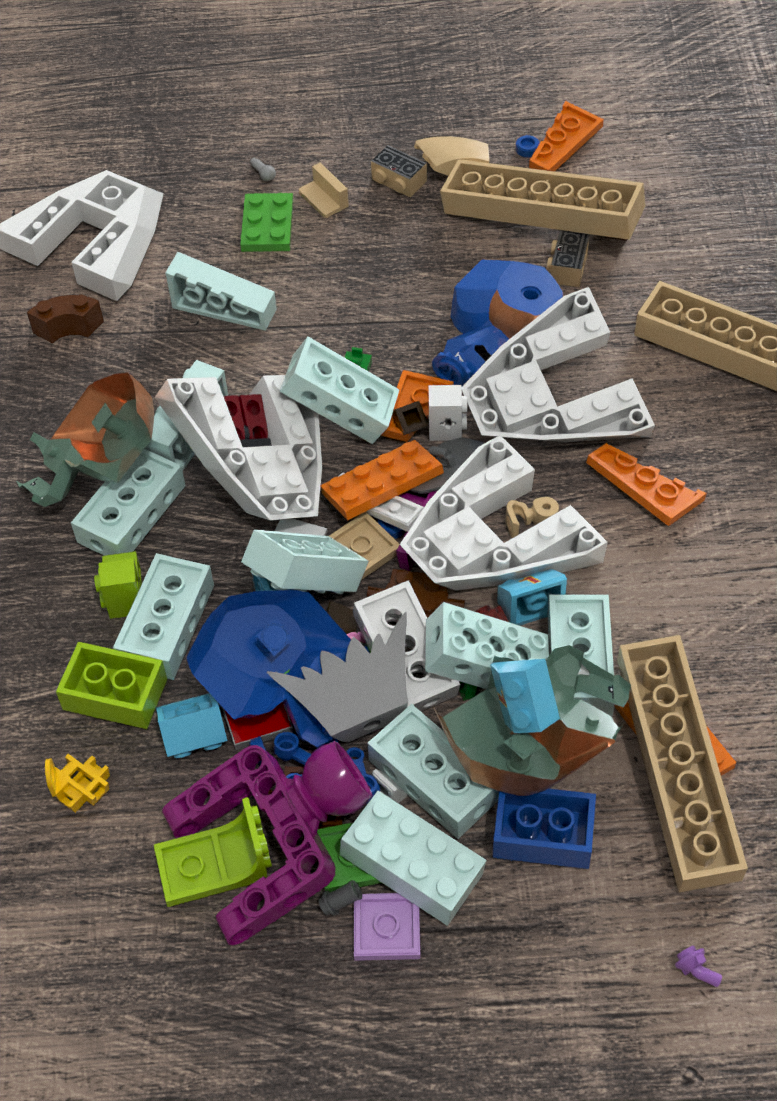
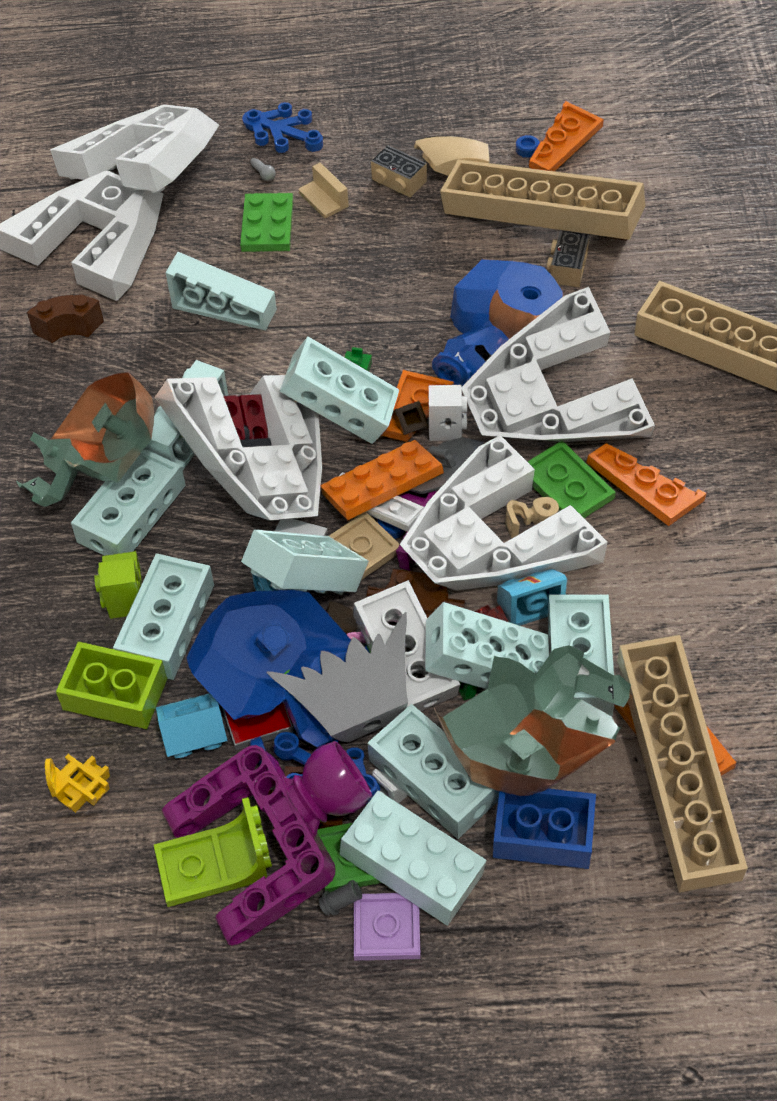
(145, 147): none -> white piece
(256, 120): none -> blue plant
(525, 695): medium azure slope -> none
(569, 480): none -> bright green plate
(691, 962): medium lavender plate -> none

